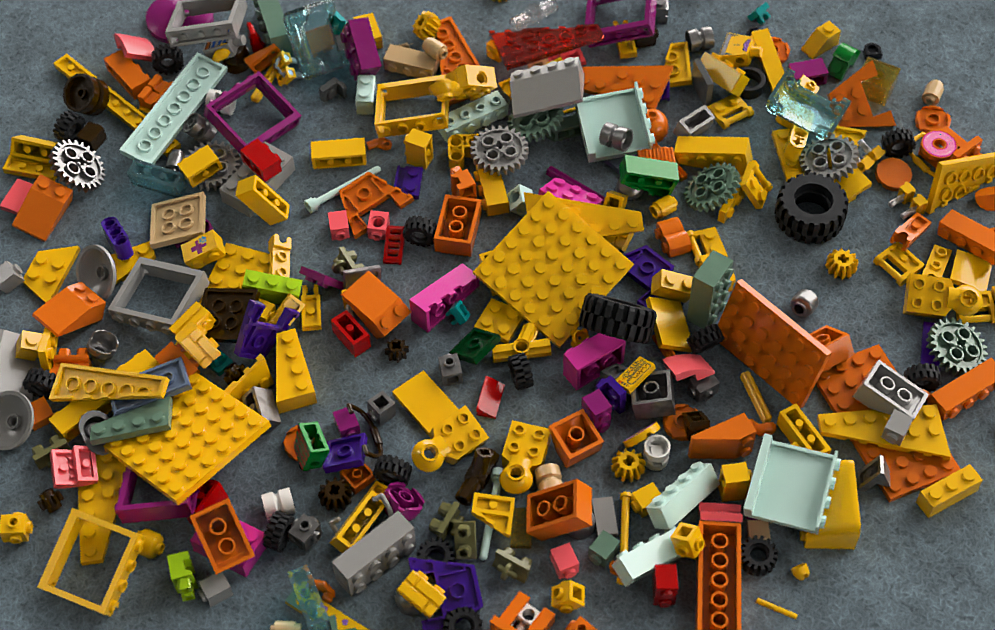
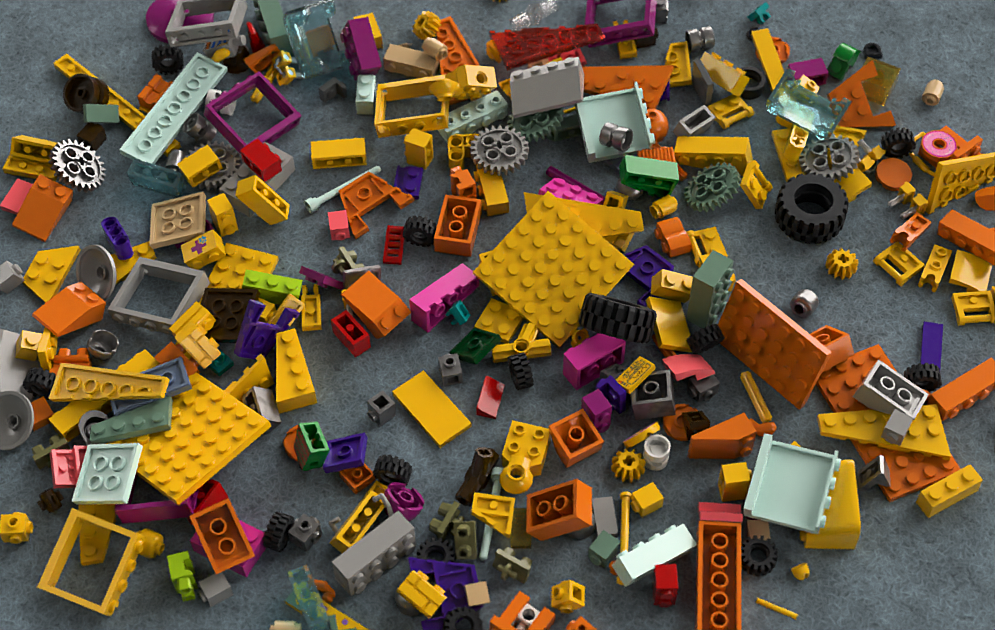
(68, 126): black tyre -> none
(100, 113): none -> sand green tile
(107, 474): none -> light aqua plate
(127, 73): orange brick -> none
(134, 47): coral slope -> none
(222, 215): none -> yellow brick
(233, 372): dark brown gear -> none
(278, 502): white wheel -> none
(279, 256): yellow plate -> none
(330, 500): dark brown gear -> none
(337, 23): teal tile -> none
(346, 423): magenta brick -> none
(373, 430): dark brown piece -> none
(378, 225): coral brick -> none
(382, 143): orange arm -> none
(396, 350): dark brown gear -> none
(450, 441): yellow brick -> none
(477, 594): none -> tan tile
(517, 199): light aqua brick -> none
(547, 476): tan wheel -> none
(564, 561): coral brick -> none
(682, 495): light aqua brick -> none
(687, 540): yellow brick -> none
(727, 210): yellow plate -> none
(739, 50): yellow torso -> none
(799, 429): yellow brick -> none
(821, 40): yellow slope -> none
(936, 120): orange tile -> none
(937, 296): yellow brick -> none
(956, 346): sand green gear -> none

